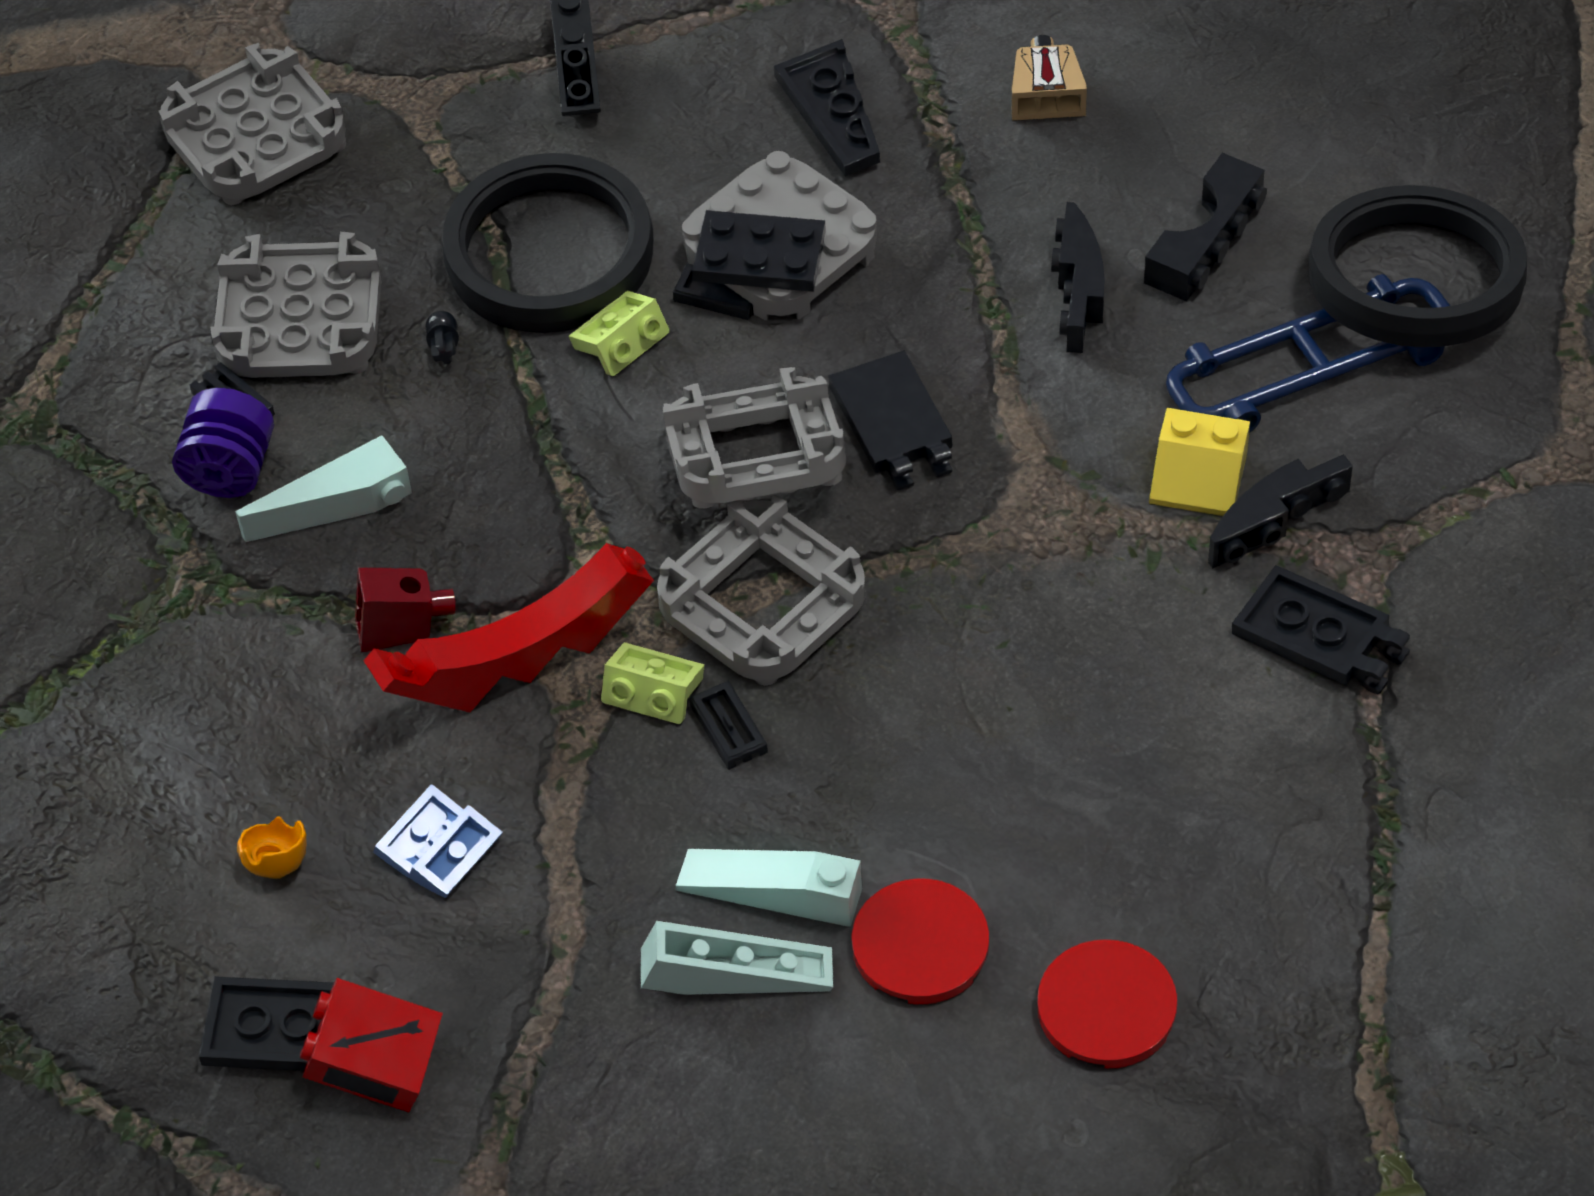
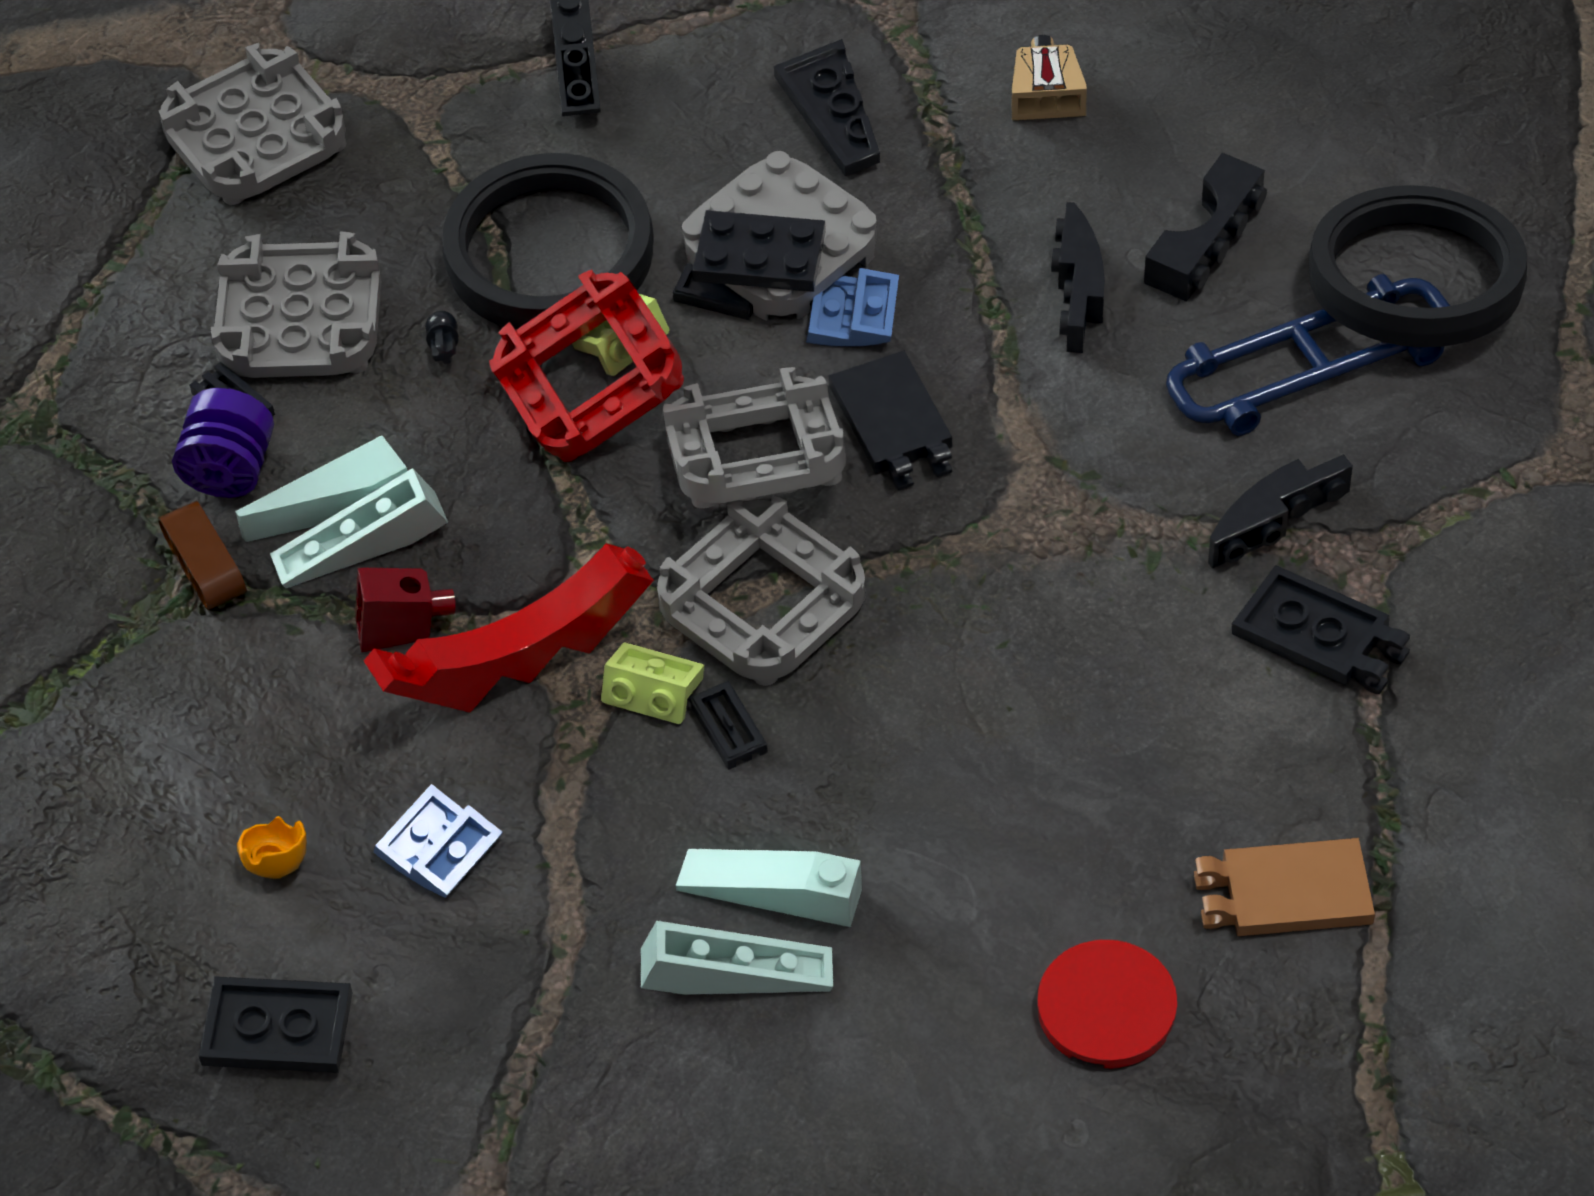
(202, 555): none -> reddish brown beam
(368, 528): none -> light aqua slope
(370, 1044): red brick -> none
(621, 403): none -> red plate
(854, 310): none -> medium blue slope
(920, 940): red tile -> none
(1199, 462): light yellow slope -> none
(1287, 887): none -> medium nougat tile

